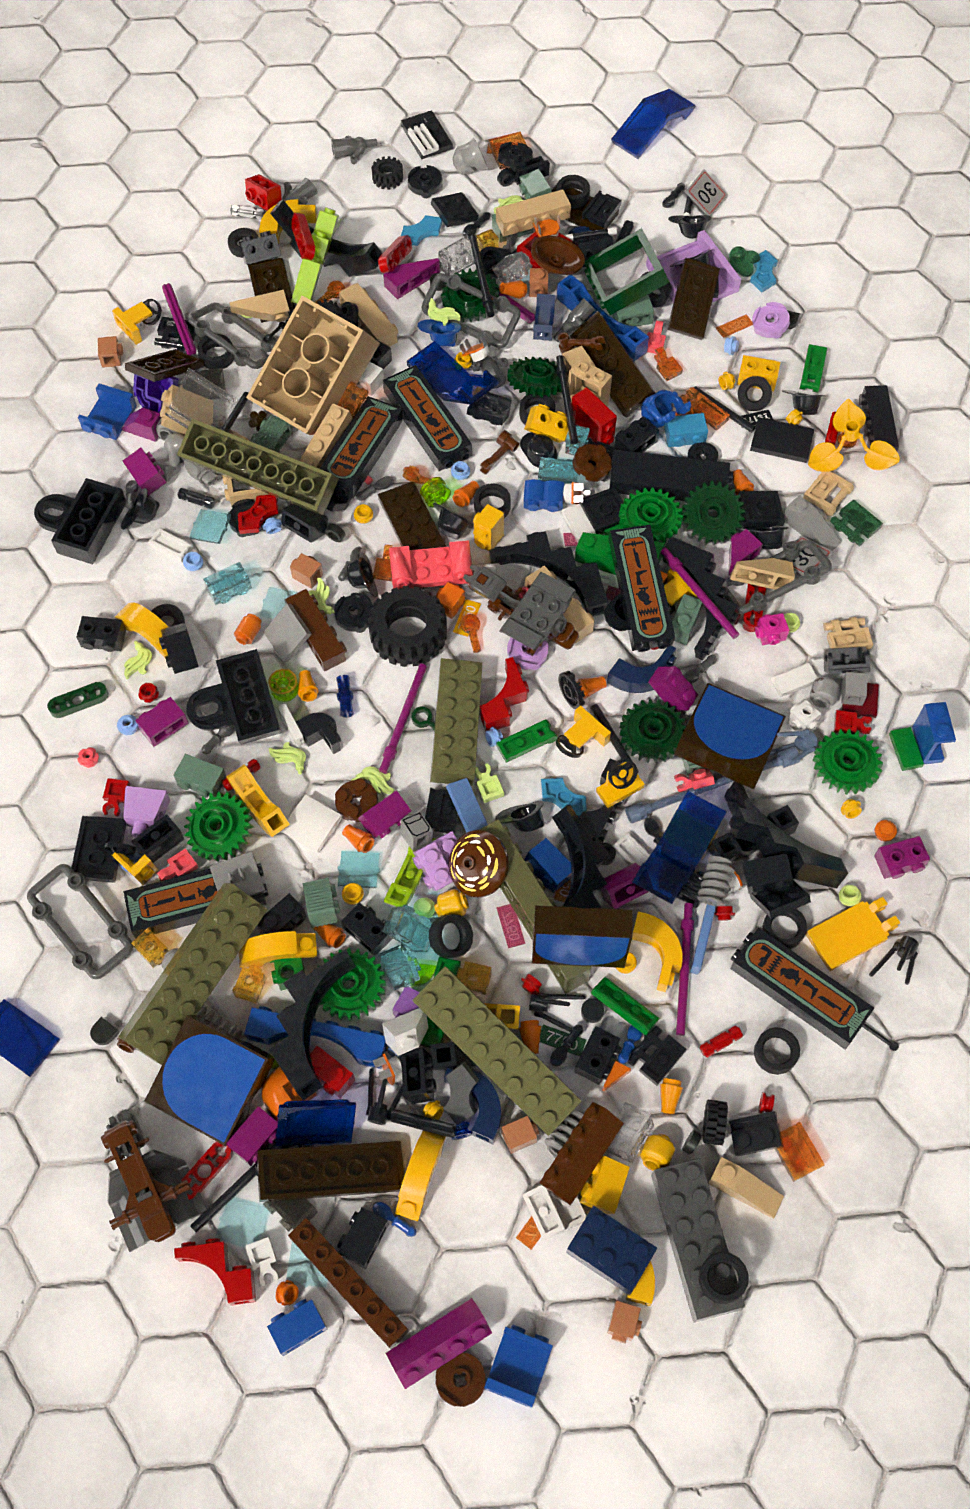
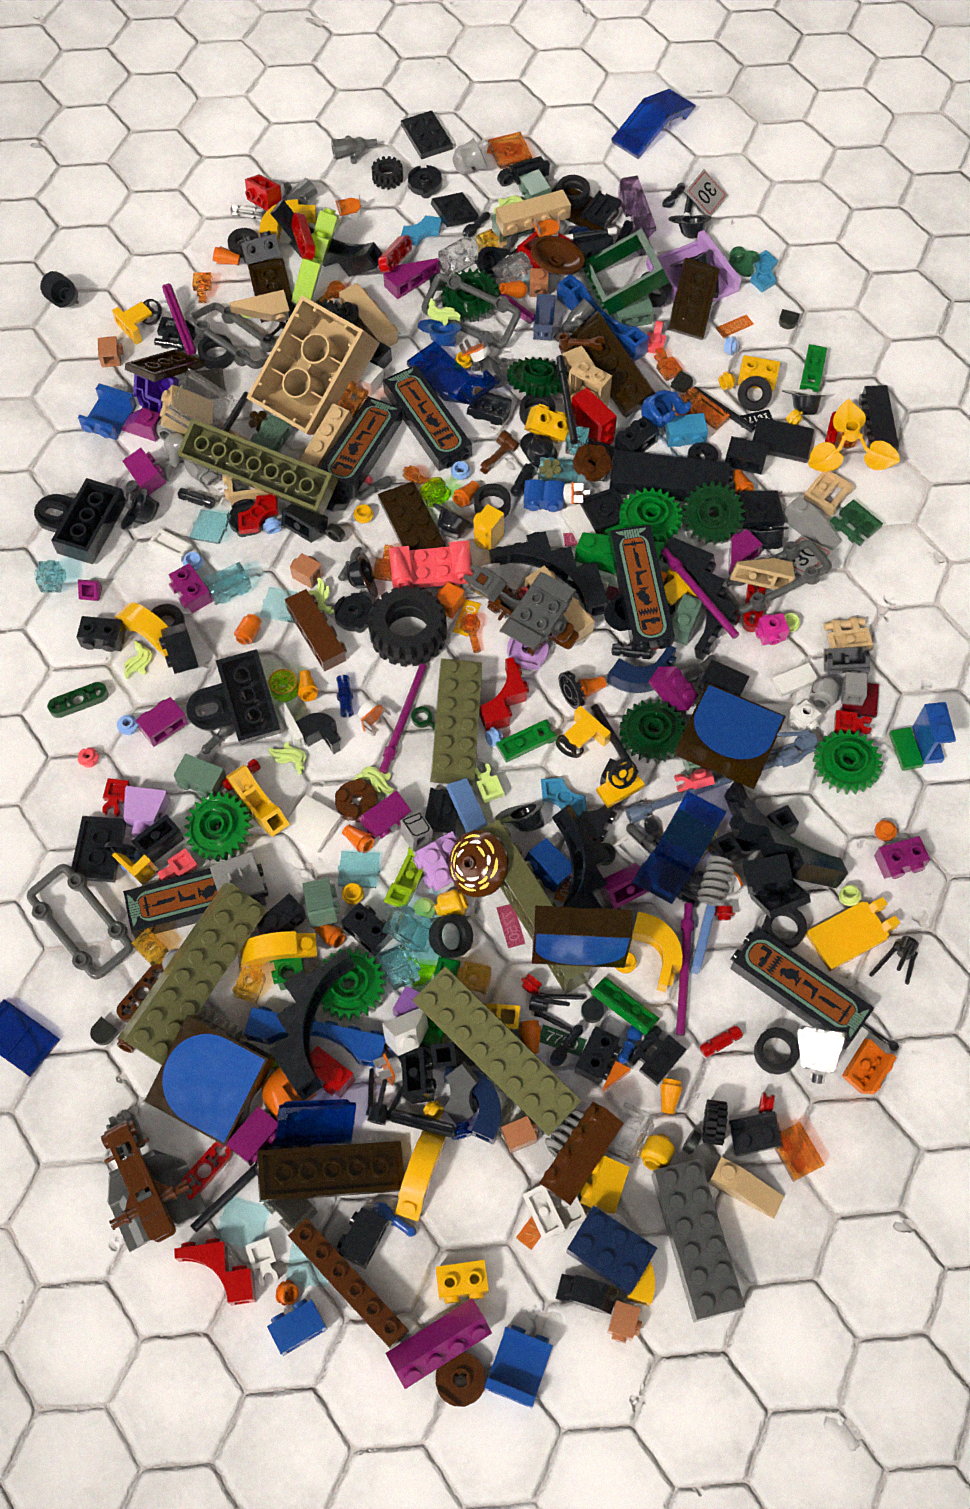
(50, 576): none -> clear light blue brick
(59, 289): none -> black piece
(89, 590): none -> magenta slope
(142, 983): none -> reddish brown beam
(146, 688): red plate -> none
(190, 588): none -> magenta brick
(201, 283): none -> clear orange plate
(224, 256): none -> orange cone
(287, 632): light grey tile -> none
(349, 208): none -> orange piece
(370, 714): none -> piece
(420, 131): white tile -> none
(461, 1281): none -> yellow brick
(487, 299): black bar -> none
(515, 155): black plate -> none
(525, 474): none -> black axle
(550, 468): none -> olive plant
(587, 1293): none -> black brick
(627, 651): none -> black axle
(636, 206): none -> clear purple piece
(636, 833): none -> dark grey piece
(682, 382): none -> pearl dark grey tile
(724, 678): none -> black brick
(738, 1265): black tyre -> none
(746, 455): none -> black brick
(771, 329): lavender plate -> none
(820, 1051): none -> clear torso
(851, 808): yellow plate -> none
(868, 1067): none -> orange bracket

